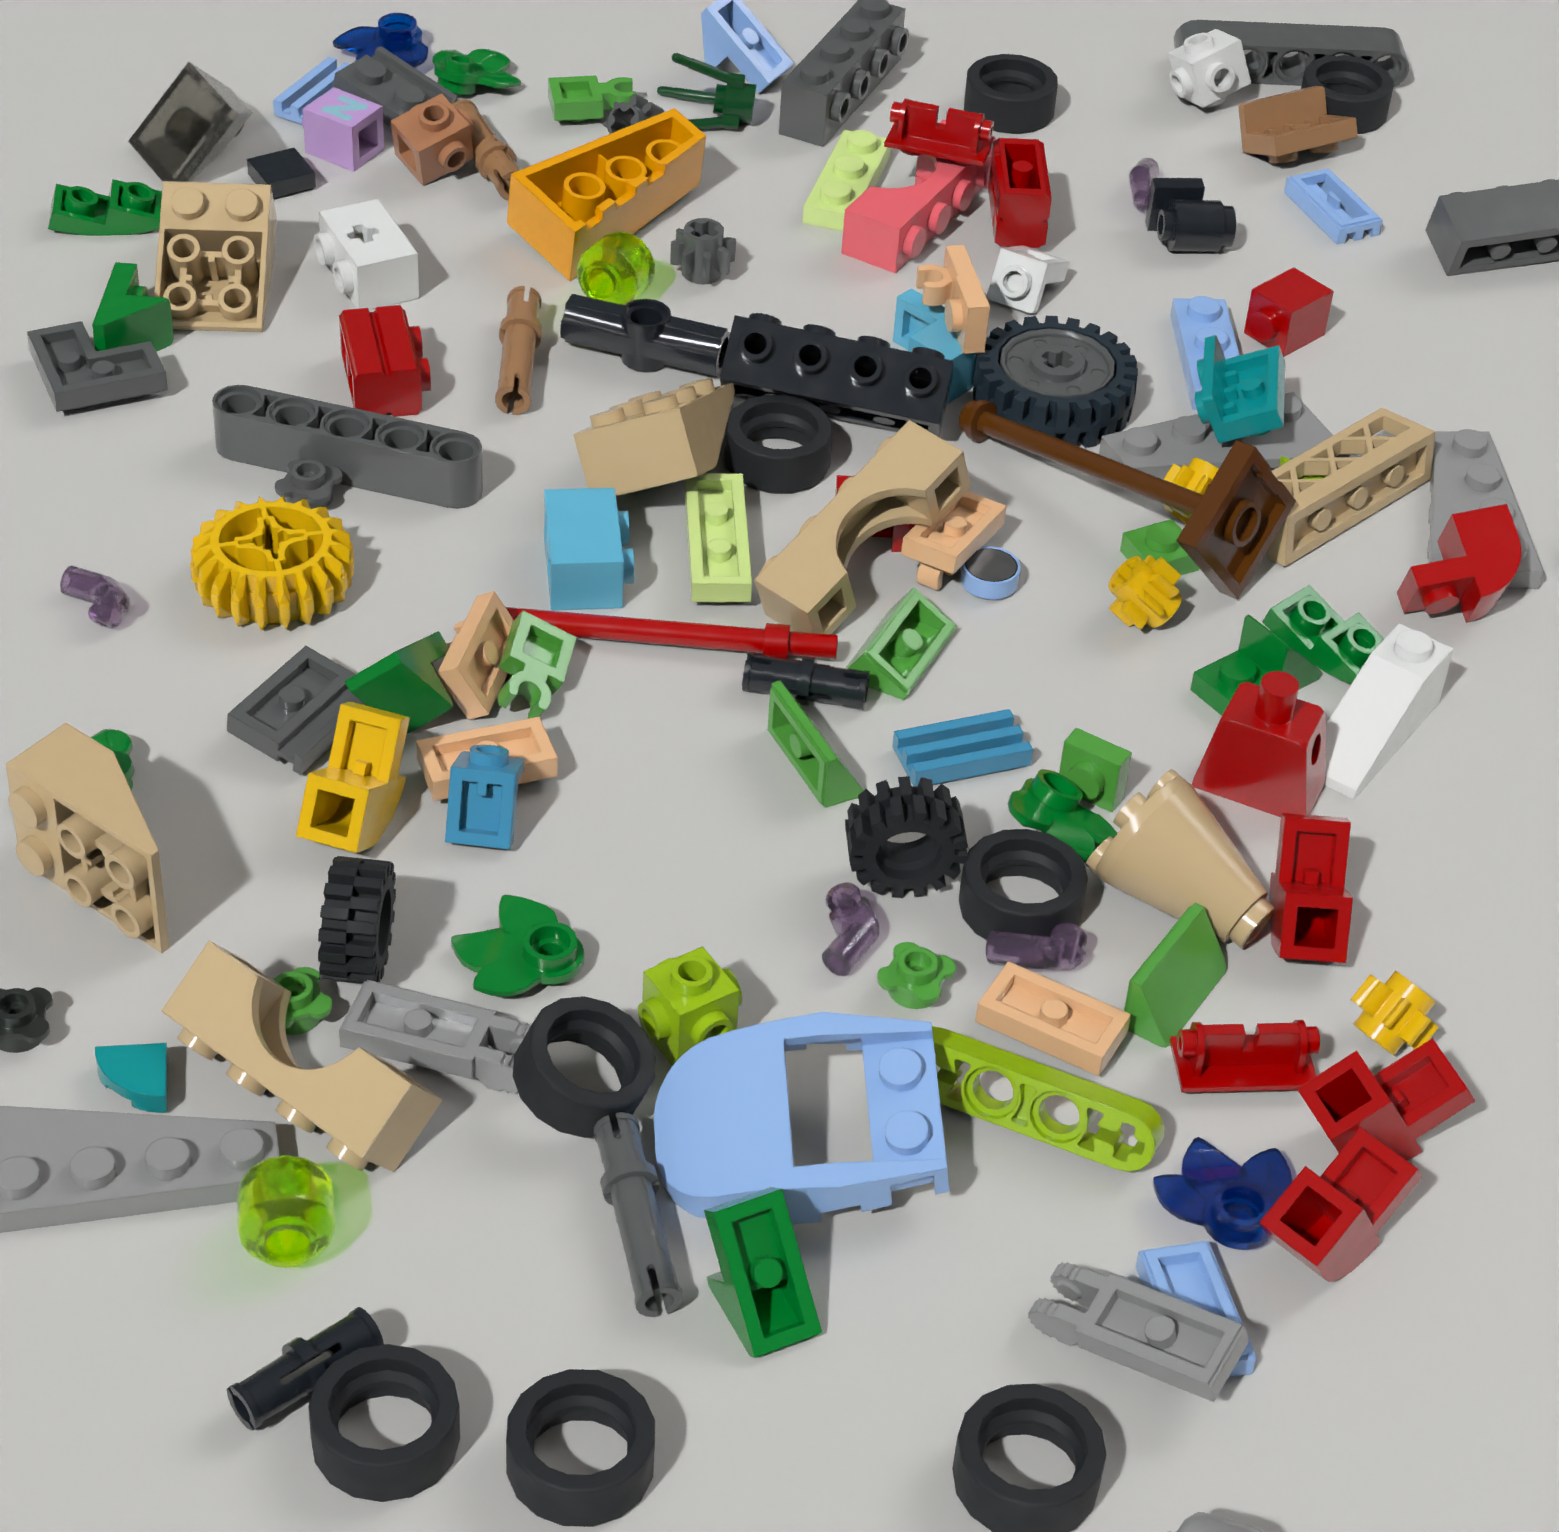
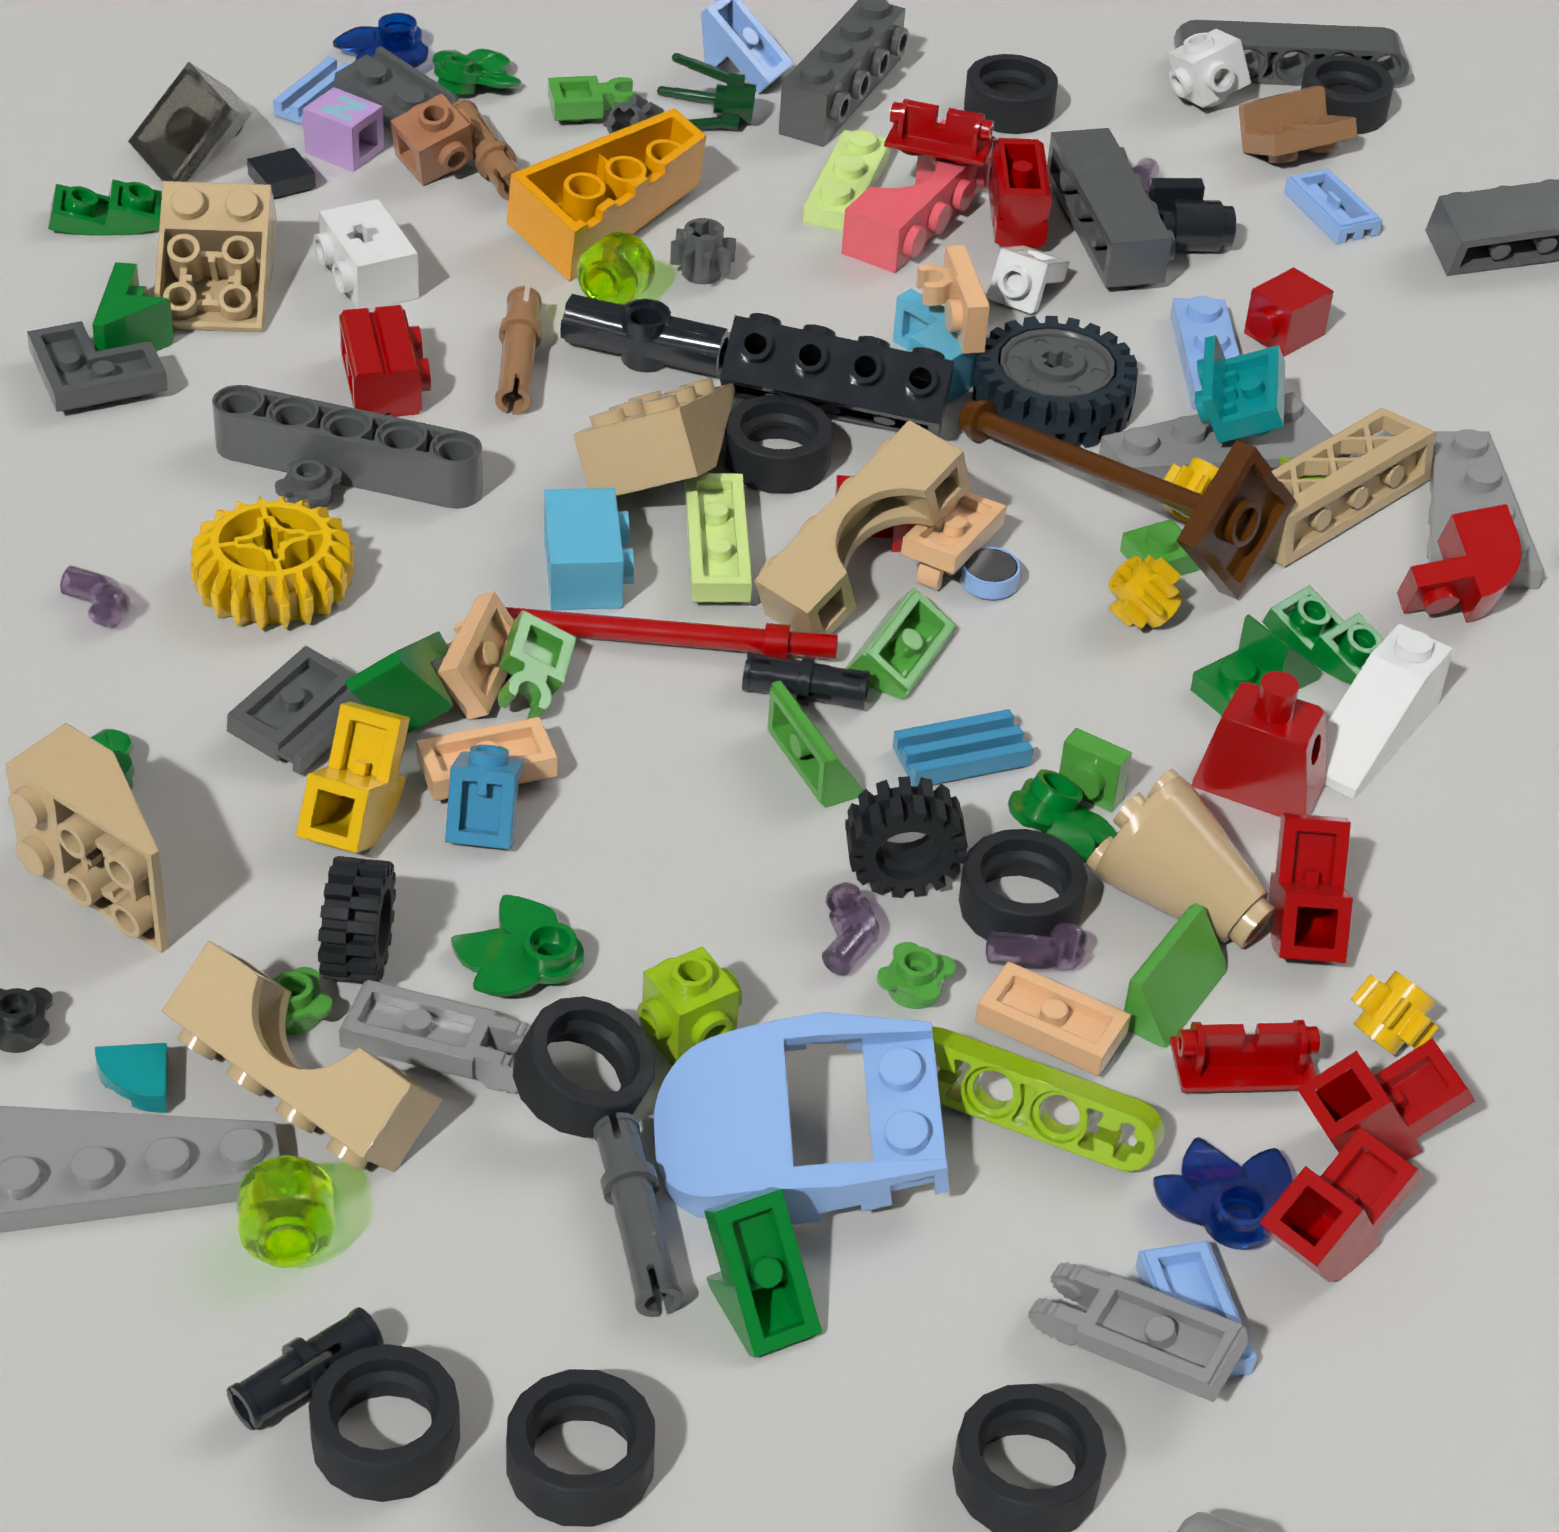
(1109, 208): none -> dark grey brick

